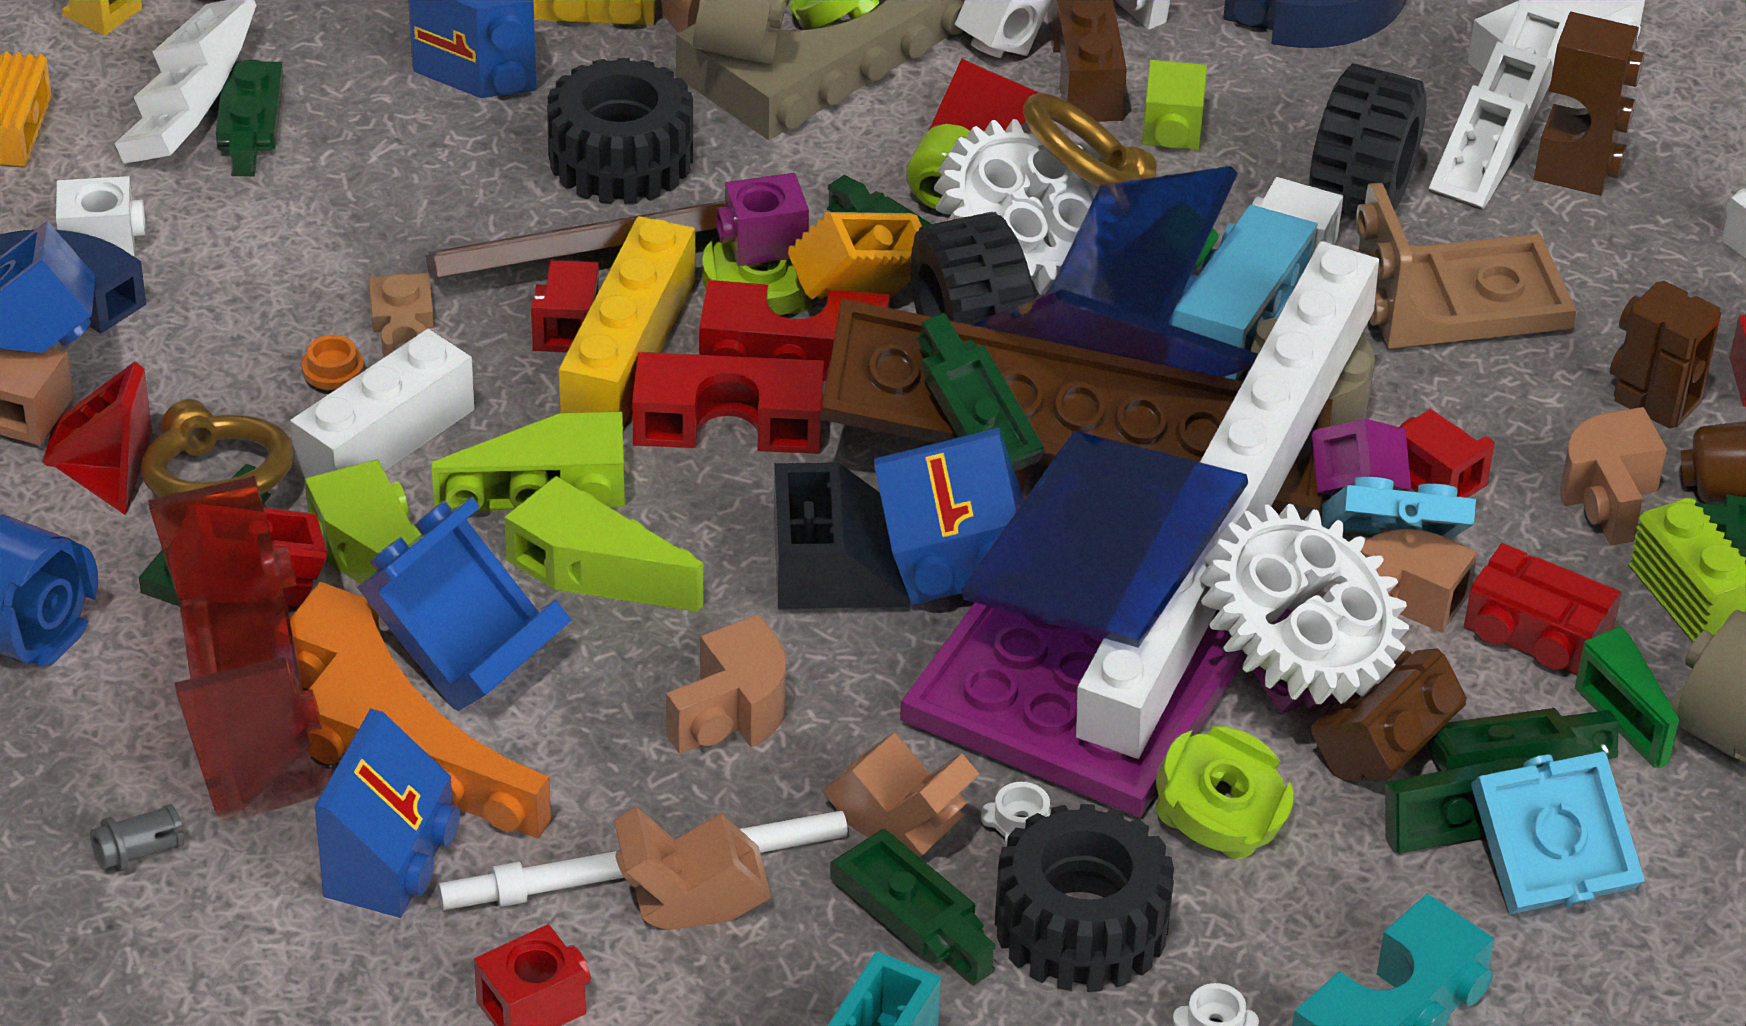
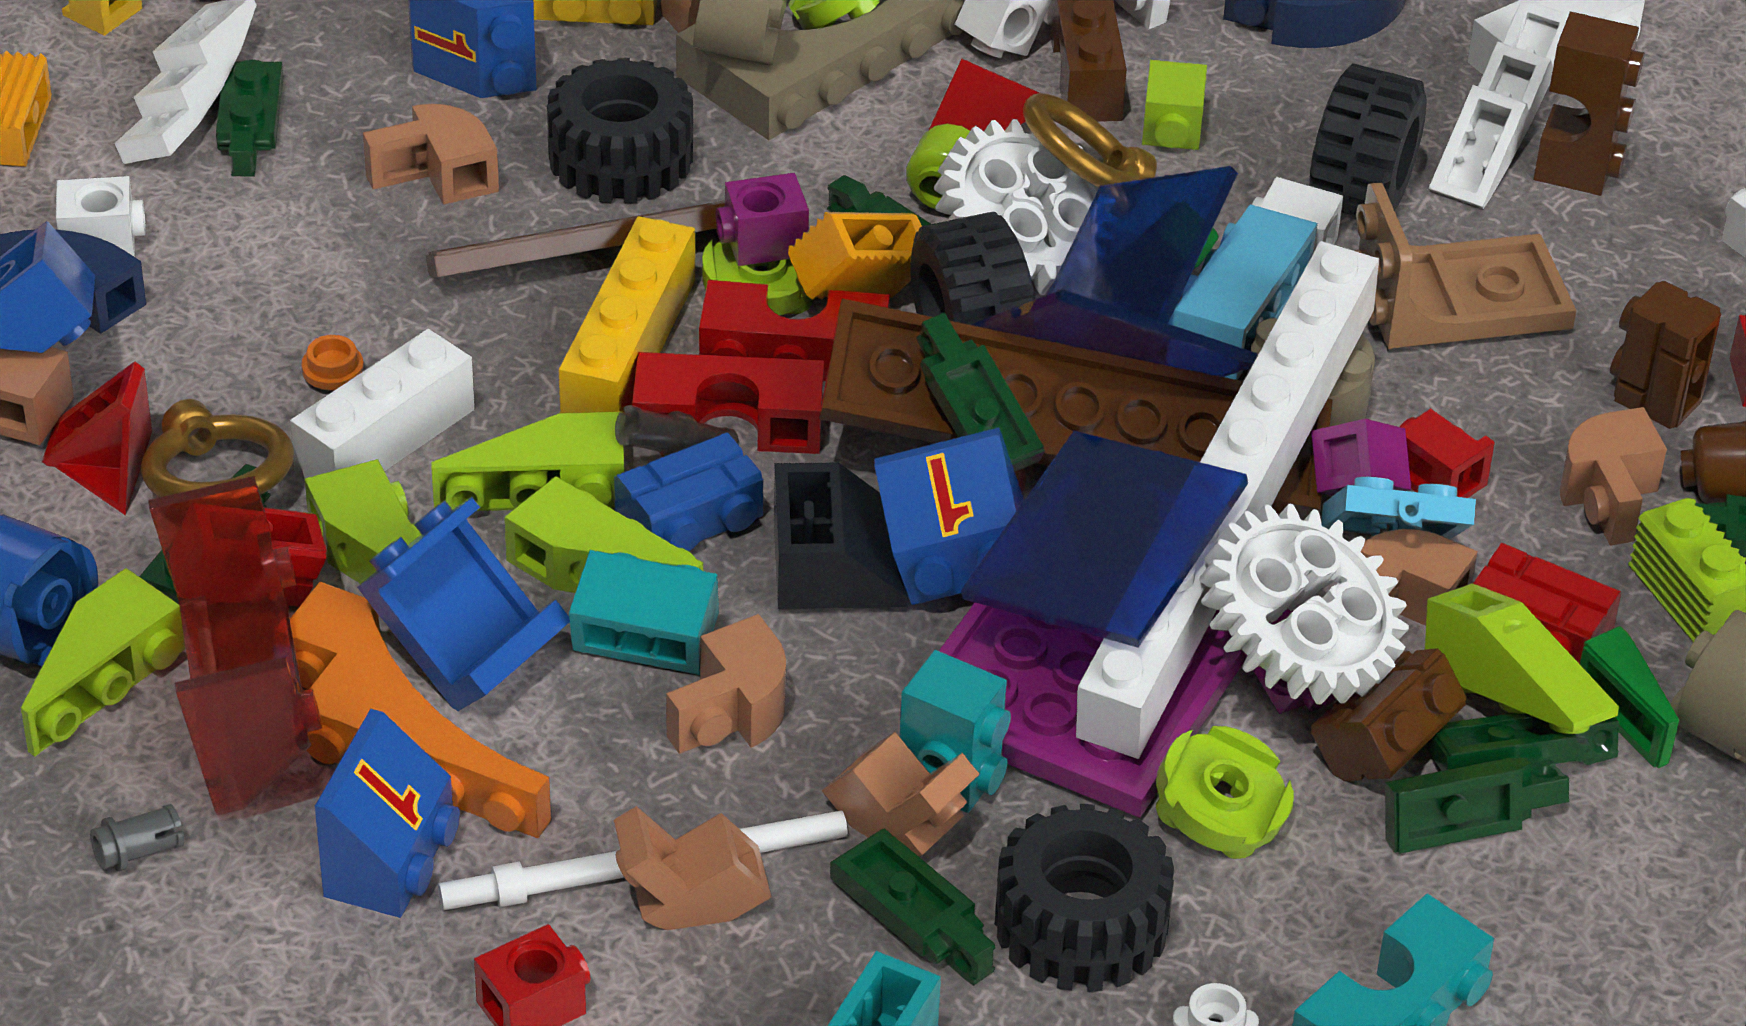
(102, 652): none -> lime slope
(400, 307): medium nougat plate -> none
(438, 144): none -> nougat brick
(562, 304): red brick -> none
(643, 611): none -> teal brick
(664, 432): none -> clear smoke pin
(693, 492): none -> blue brick
(957, 711): none -> teal brick
(1014, 805): white plate -> none
(1513, 659): none -> lime slope
(1557, 832): medium azure plate -> none

